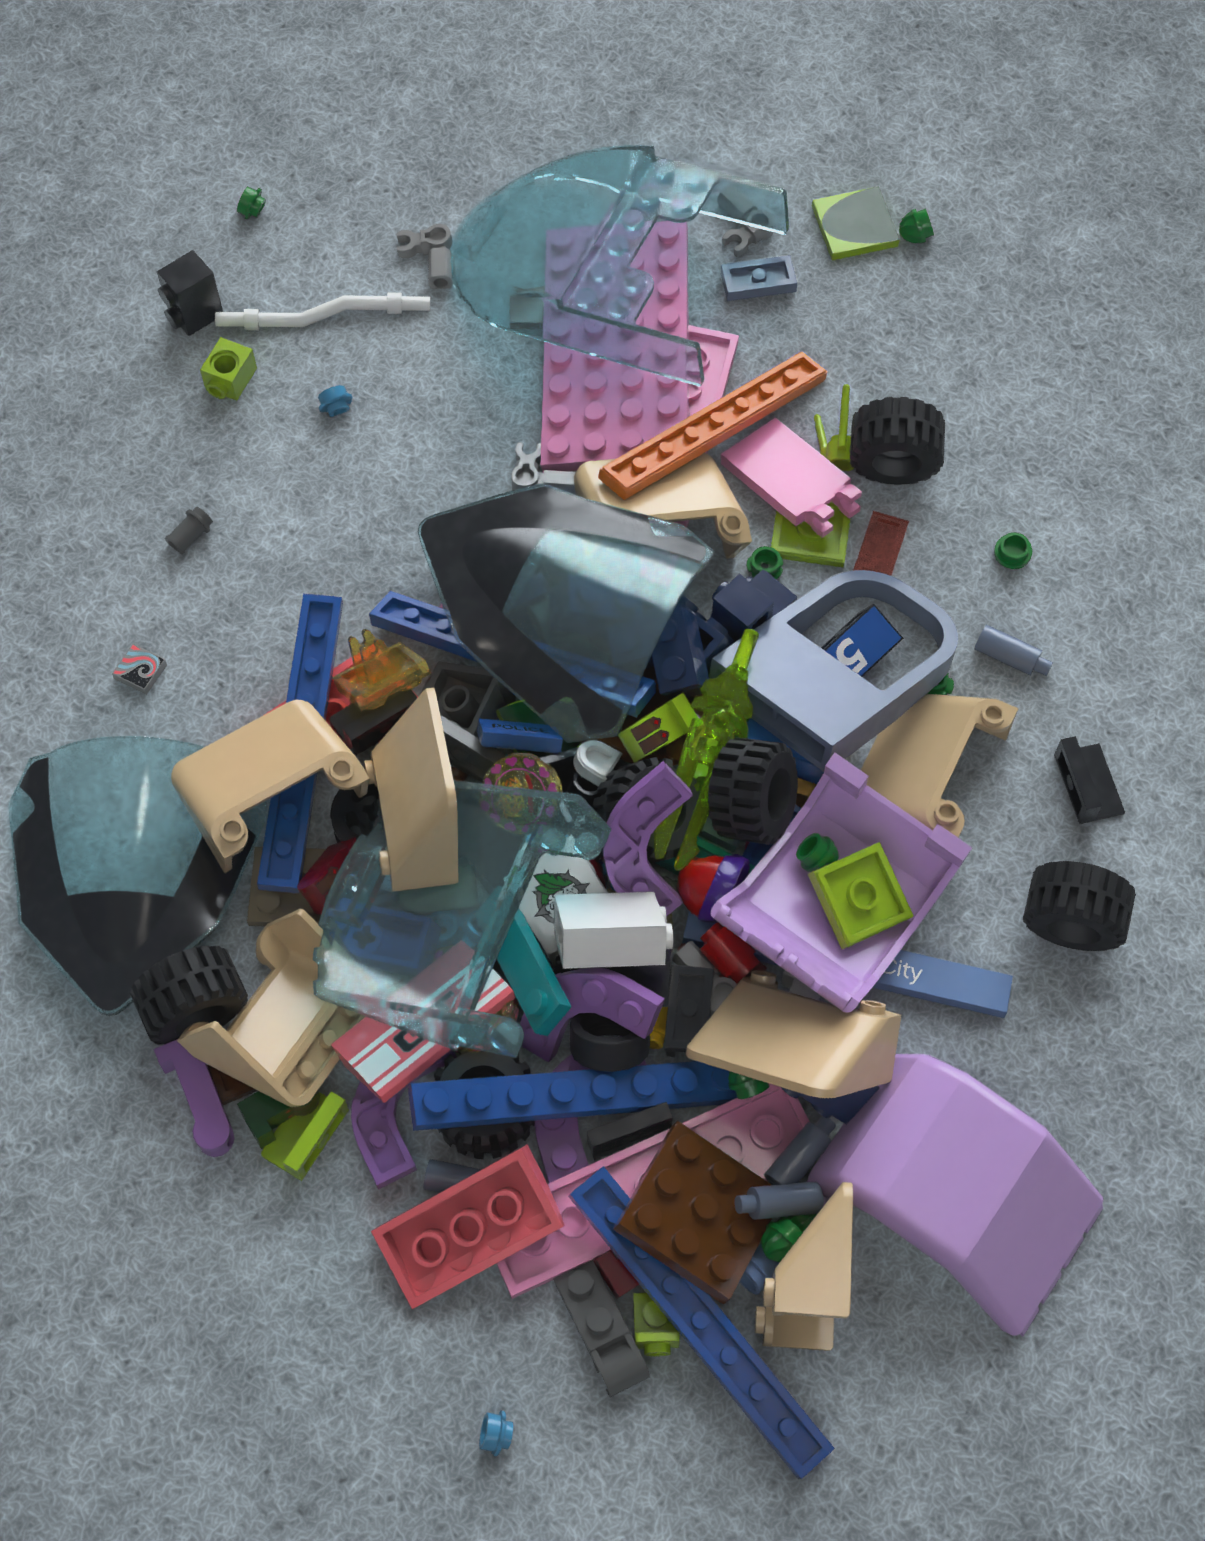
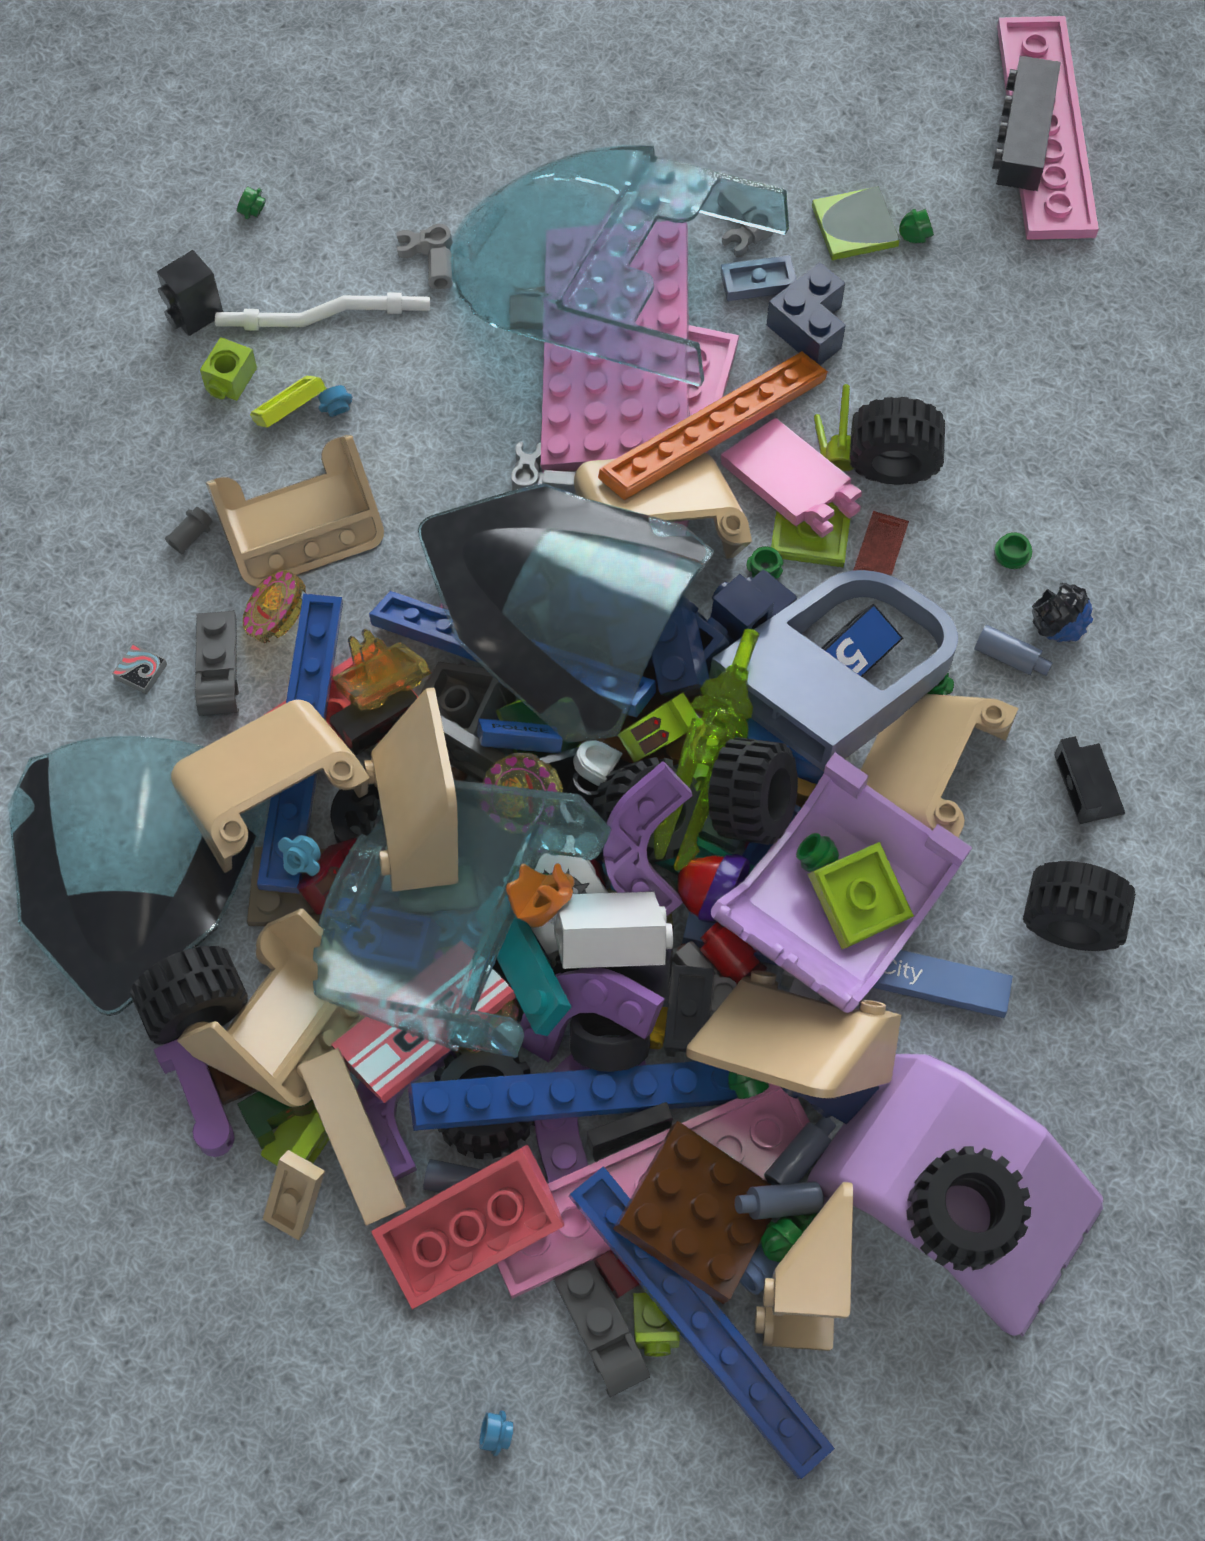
(216, 663): none -> dark grey plate
(273, 606): none -> clear yellow tile
(287, 401): none -> neon yellow tile
(293, 1194): none -> tan plate
(300, 855): none -> medium azure plate
(302, 522): none -> tan windscreen
(352, 1136): none -> tan tile
(539, 896): none -> orange piece
(806, 315): none -> dark blue brick
(993, 1183): none -> black tyre
(1028, 123): none -> brick
(1063, 614): none -> black piece
(1065, 193): none -> bright pink plate

